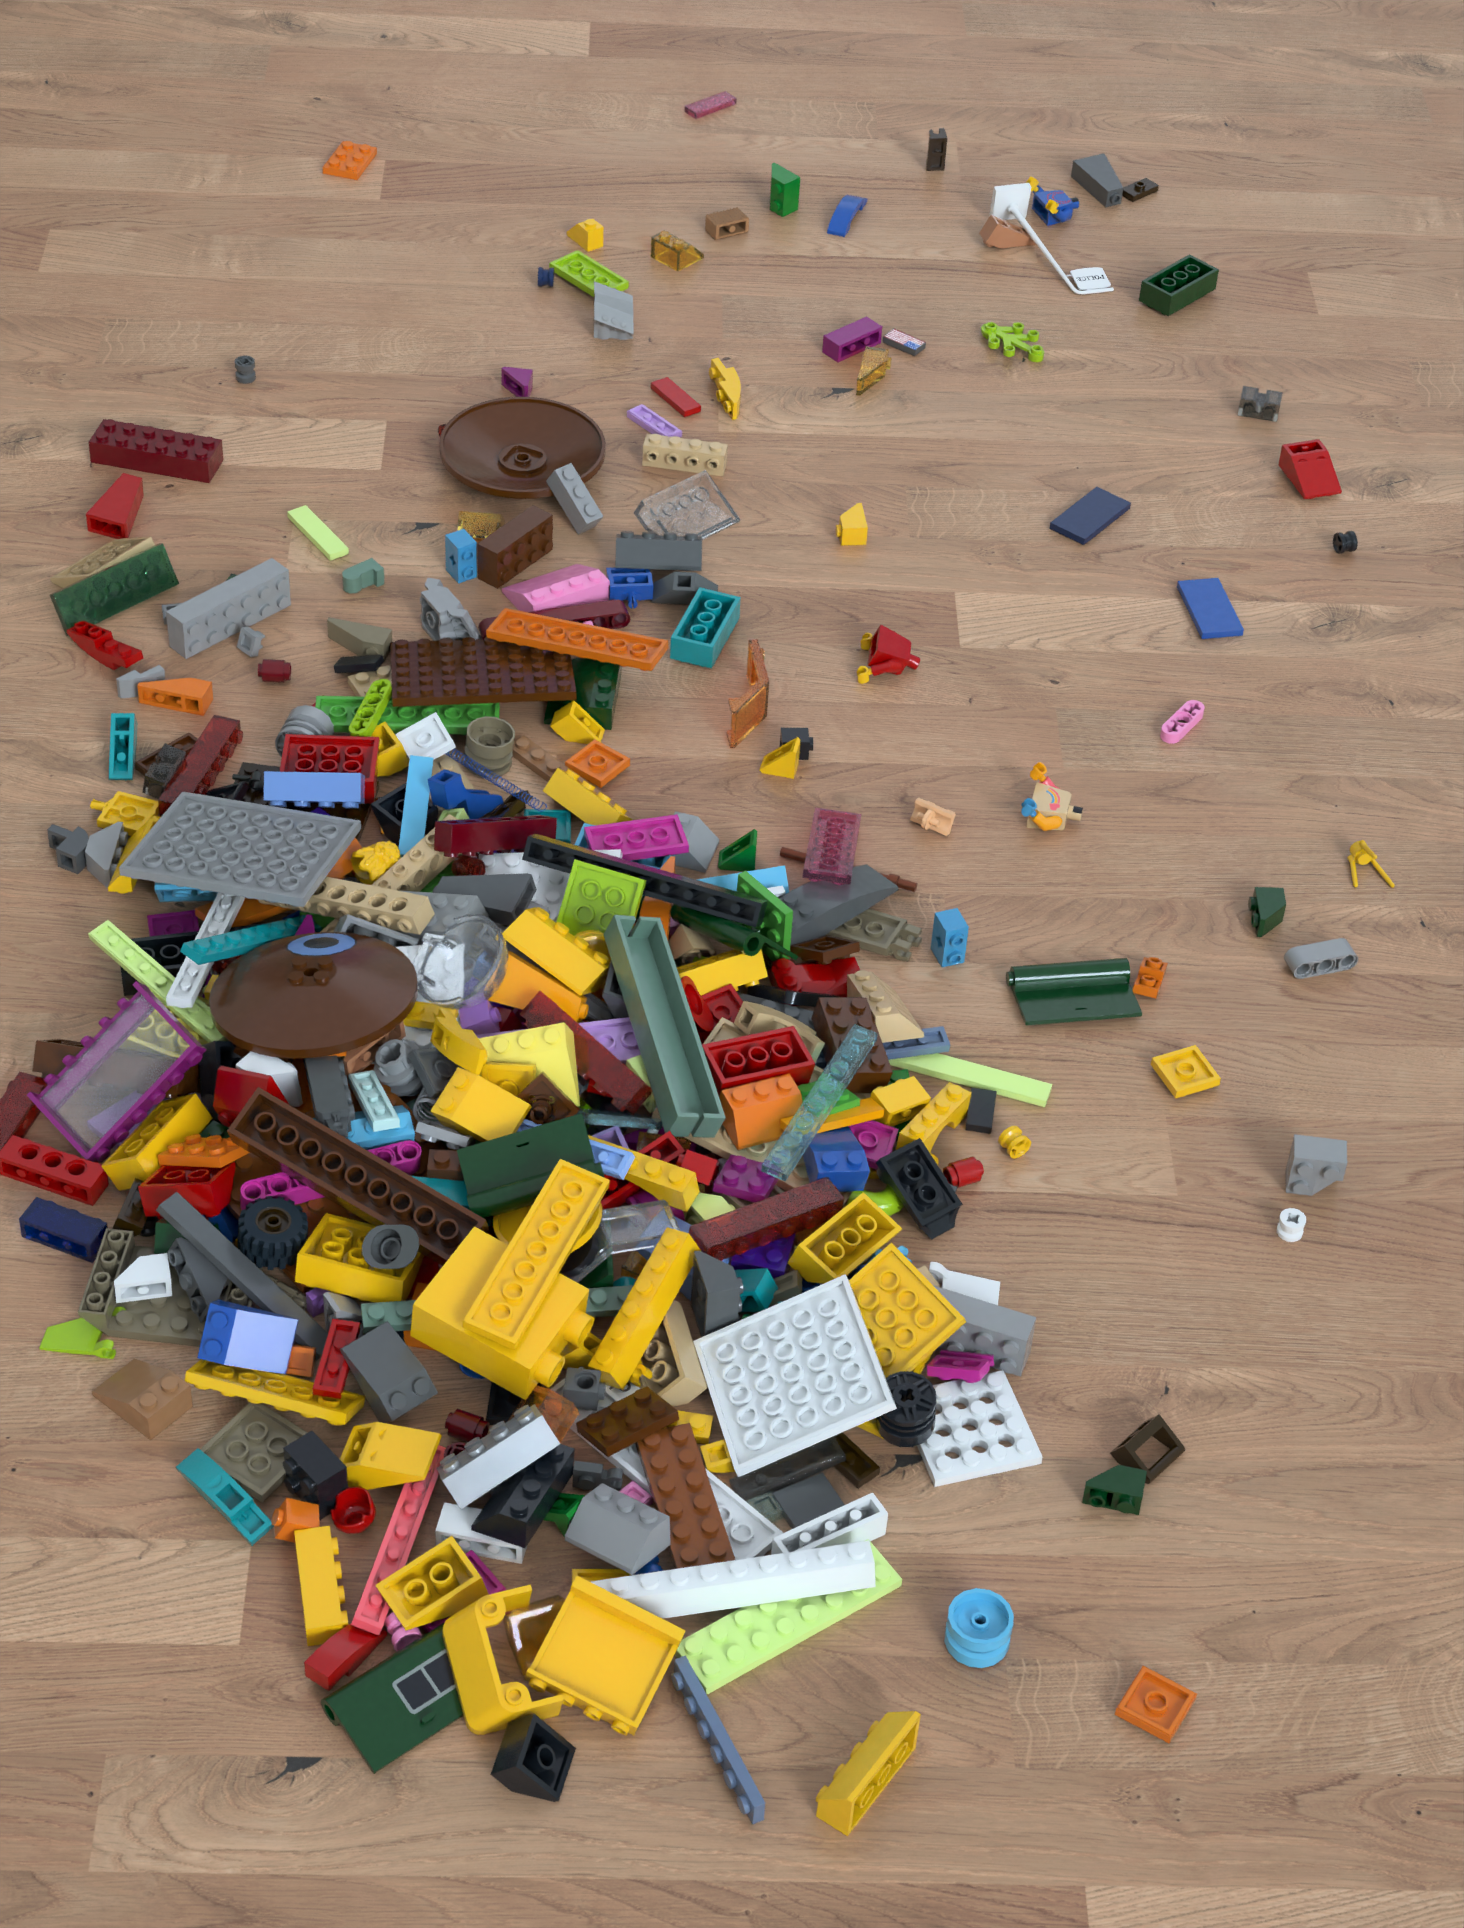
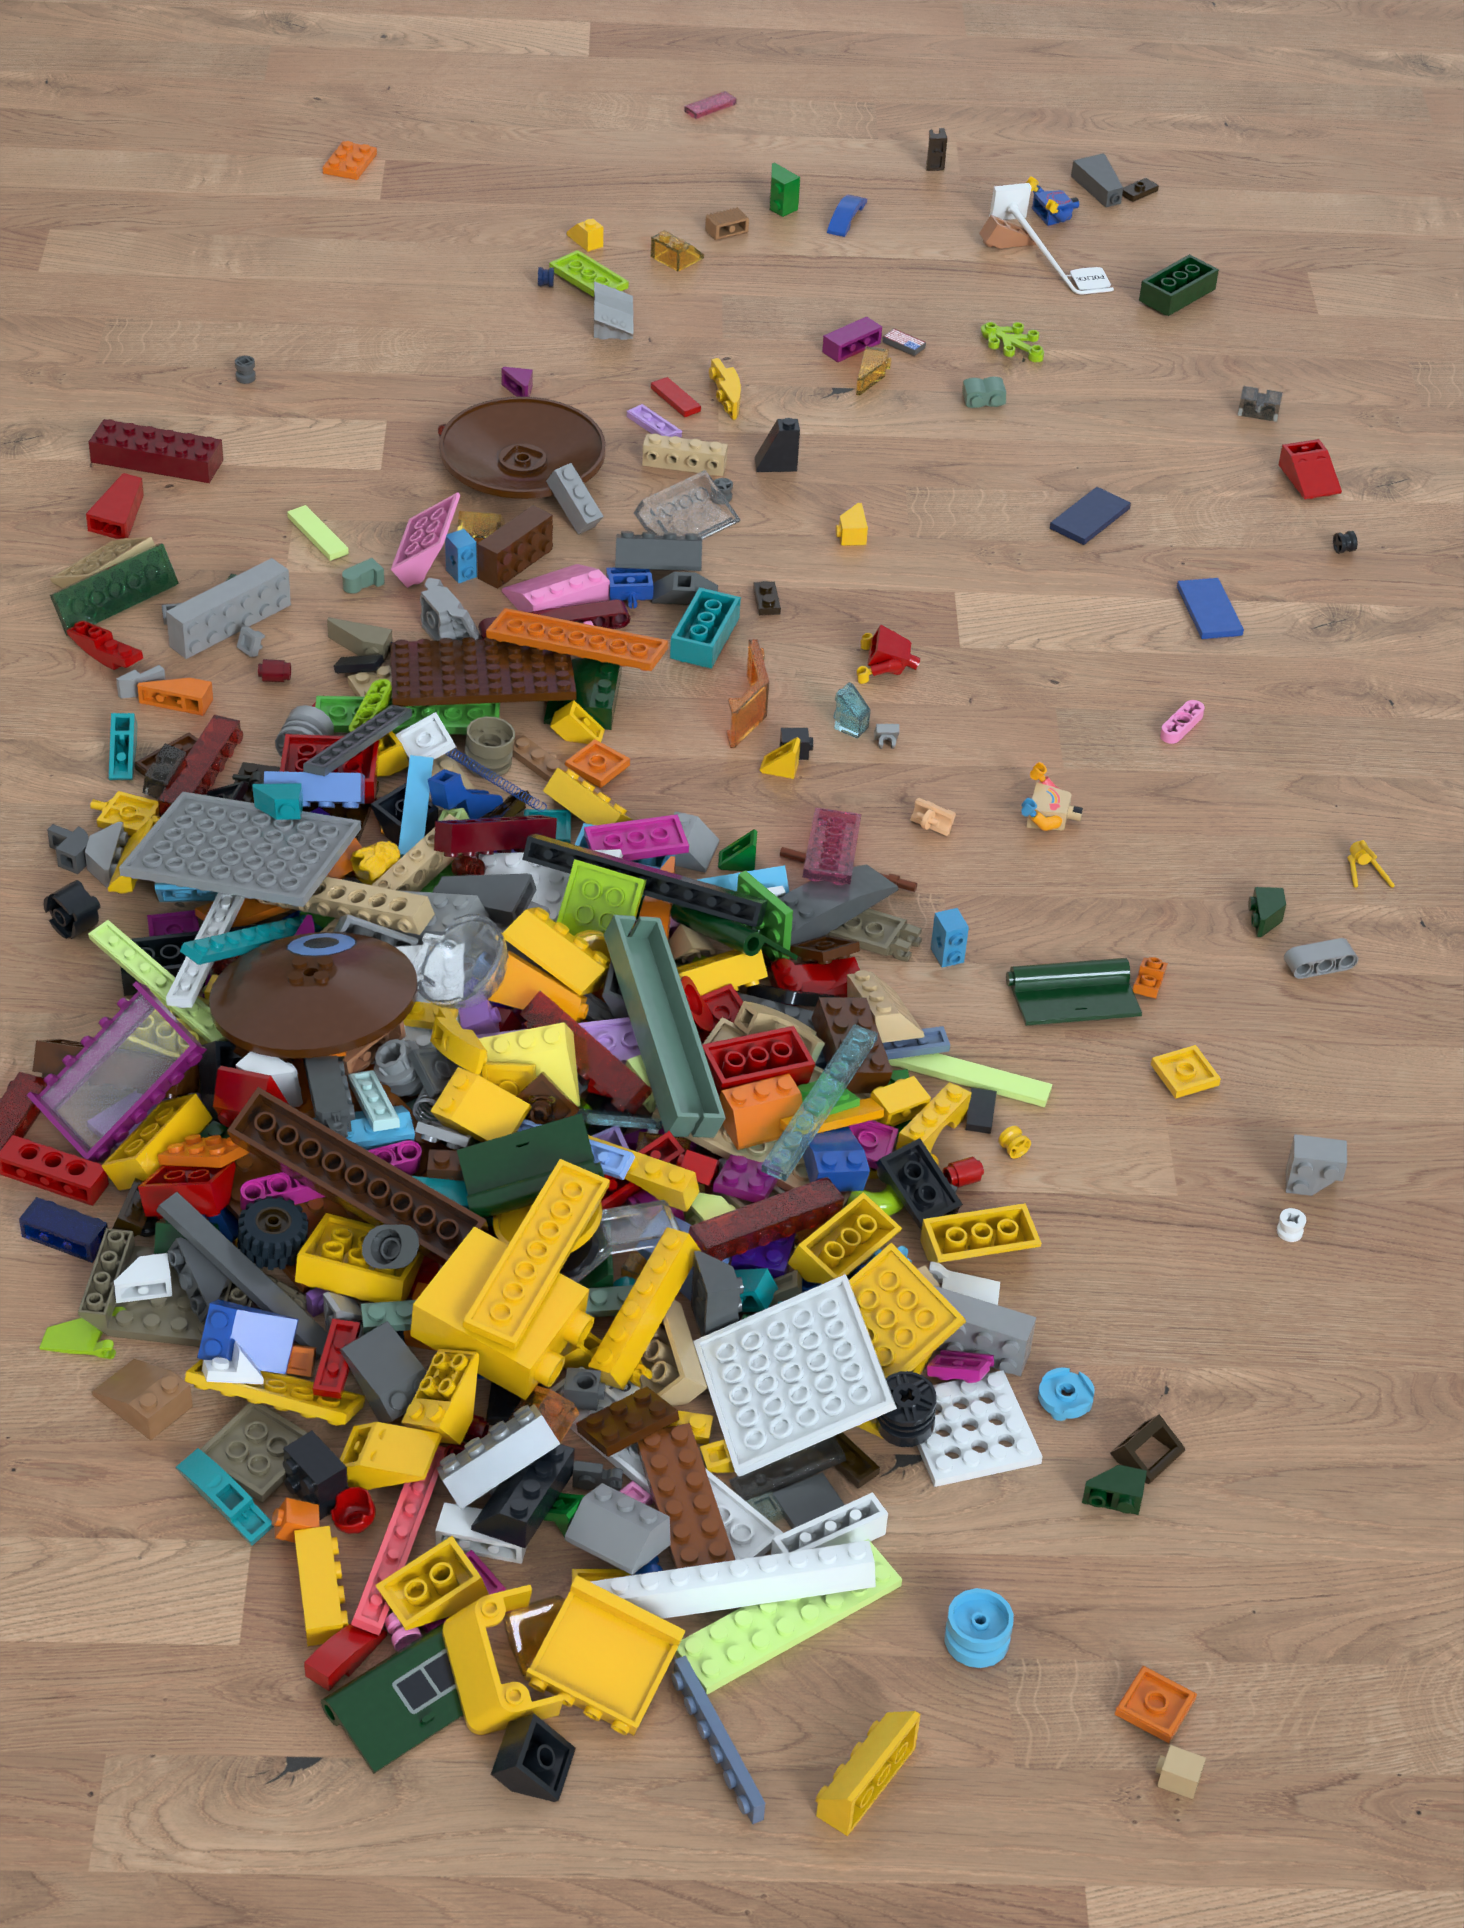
(72, 910): none -> black brick
(239, 1370): none -> white slope
(279, 800): none -> teal slope
(357, 740): none -> dark grey tile
(423, 541): none -> bright pink slope
(446, 1396): none -> yellow slope
(725, 486): none -> dark grey wheel
(766, 598): none -> dark brown plate
(780, 448): none -> black slope
(851, 711): none -> clear light blue slope
(886, 732): none -> light grey tile
(978, 1233): none -> yellow slope
(984, 392): none -> sand green brick
(1066, 1406): none -> medium azure plate
(1180, 1771): none -> tan brick

